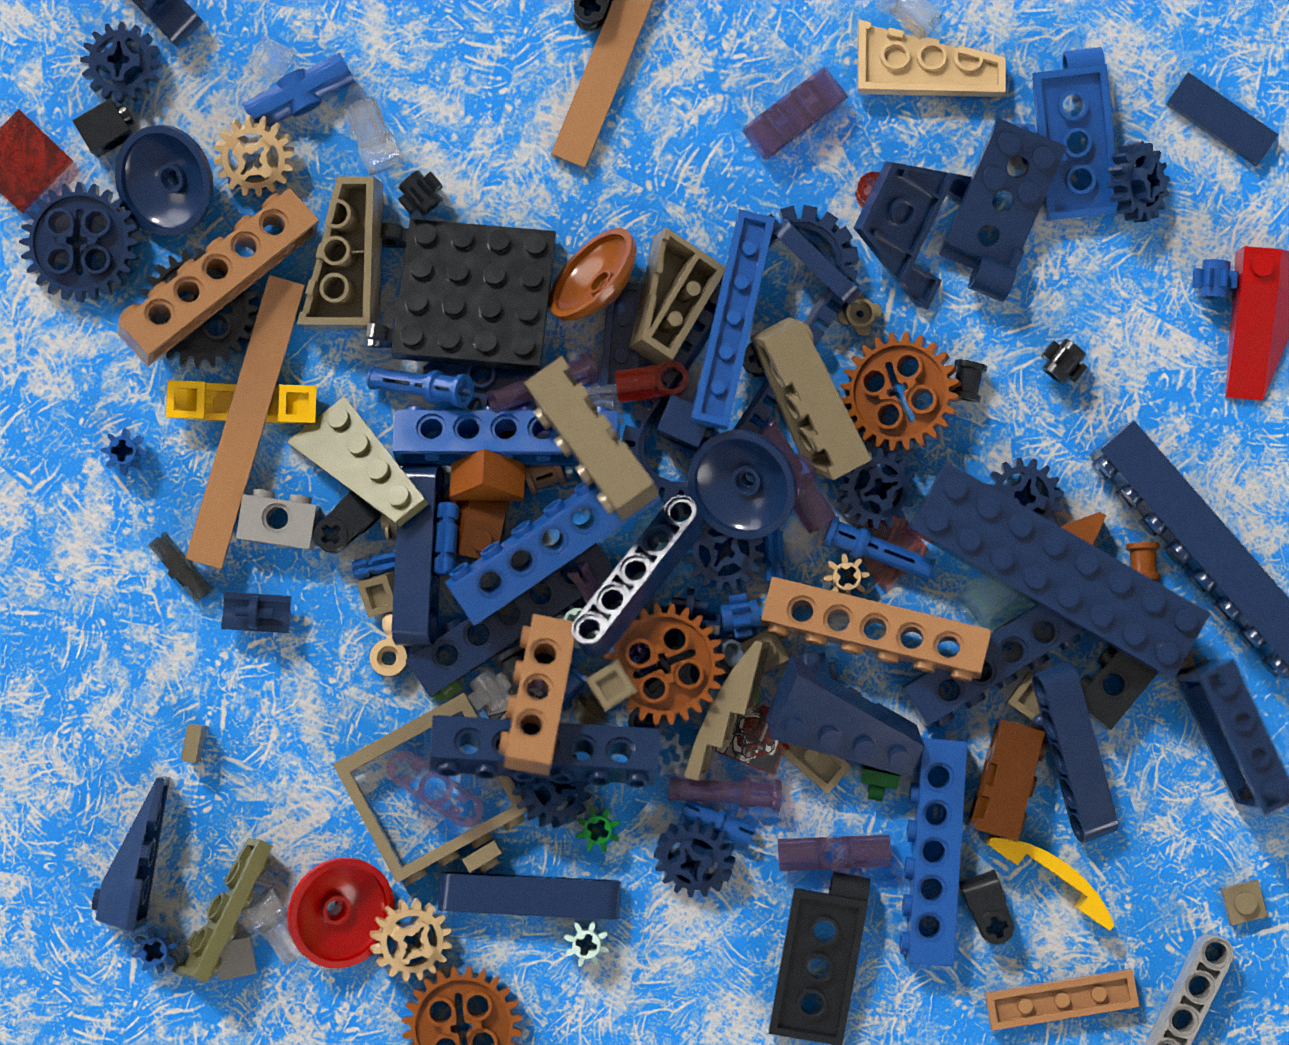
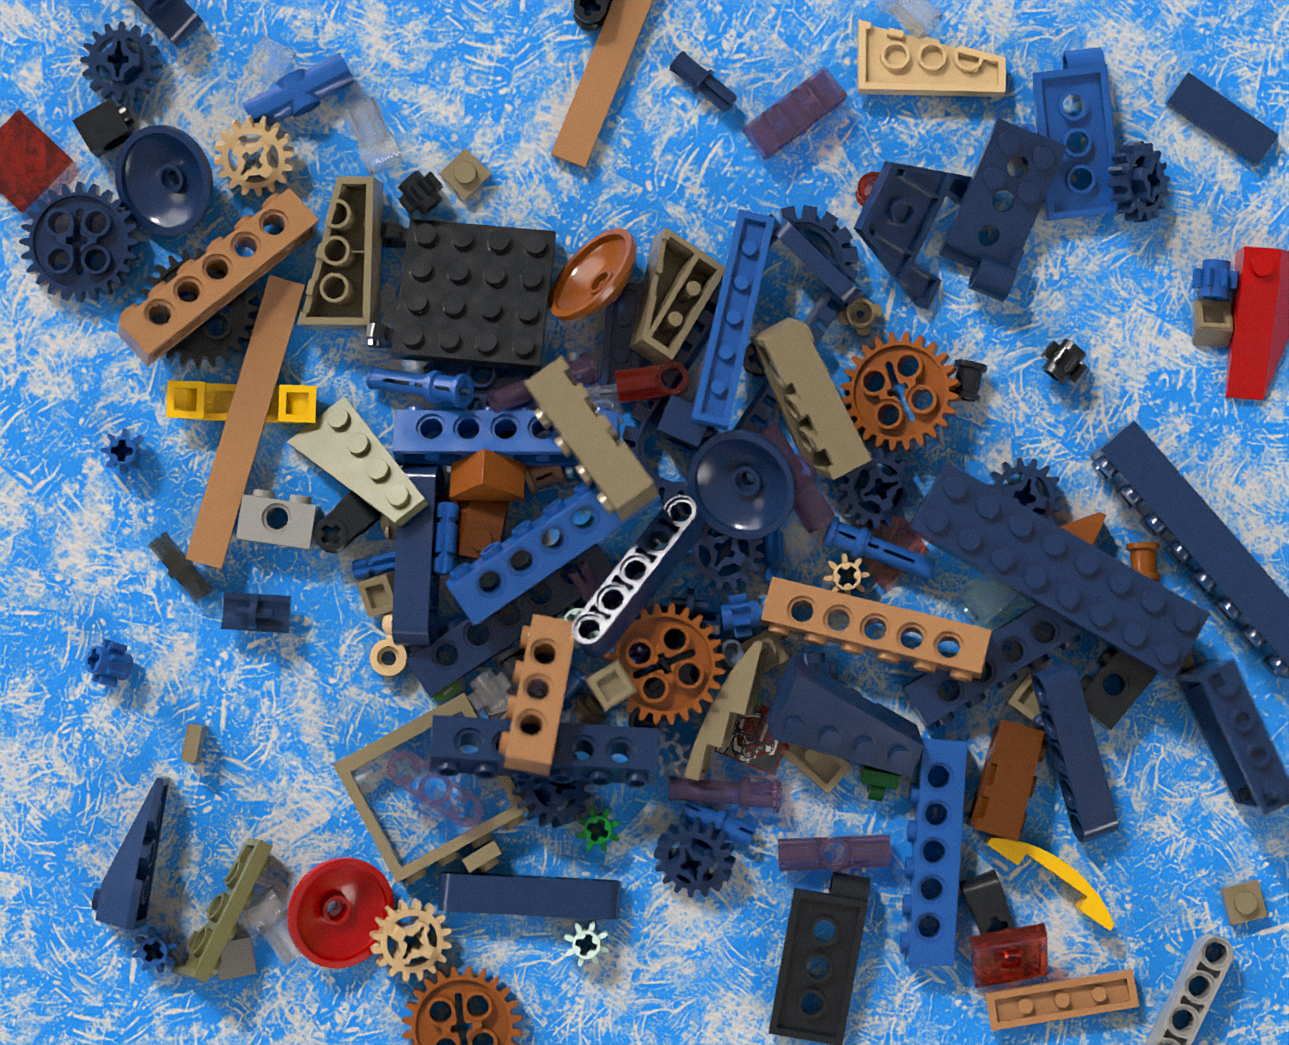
(109, 663): none -> blue gear
(465, 174): none -> dark tan plate
(703, 82): none -> dark blue axle
(1009, 955): none -> clear red tile
(1212, 323): none -> dark tan slope

